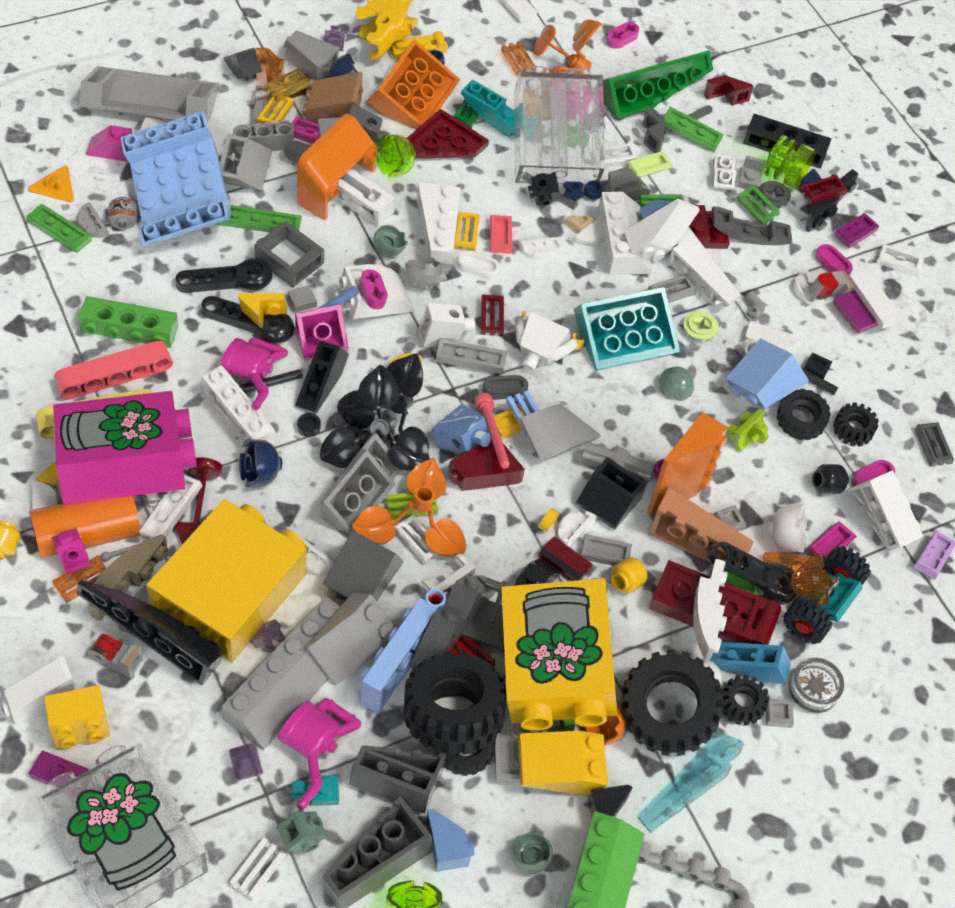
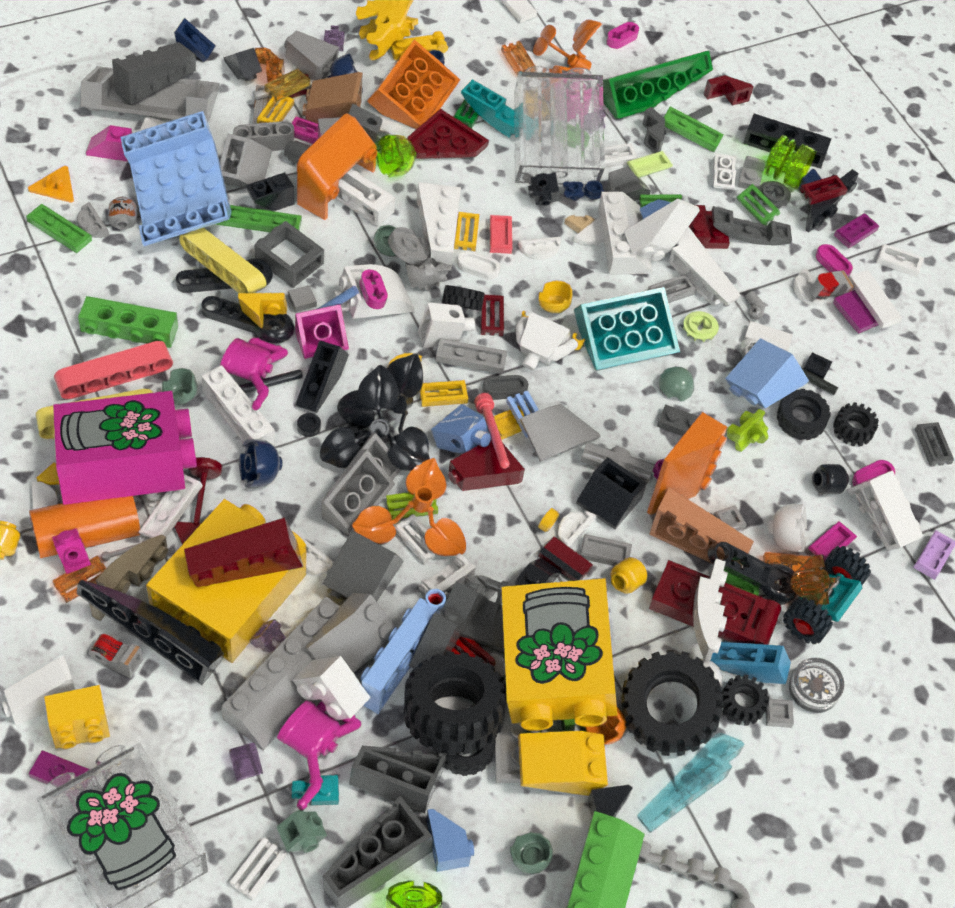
(152, 71): none -> dark grey wedge
(182, 384): none -> sand green hair
(193, 40): none -> dark blue slope
(222, 261): none -> light yellow beam
(244, 554): none -> dark red wedge
(272, 192): none -> black slope
(333, 684): none -> white brick
(408, 246): none -> light grey tile
(444, 396): none -> yellow tile
(463, 297): none -> black tyre
(555, 296): none -> yellow hair
(676, 420): none -> dark grey plate

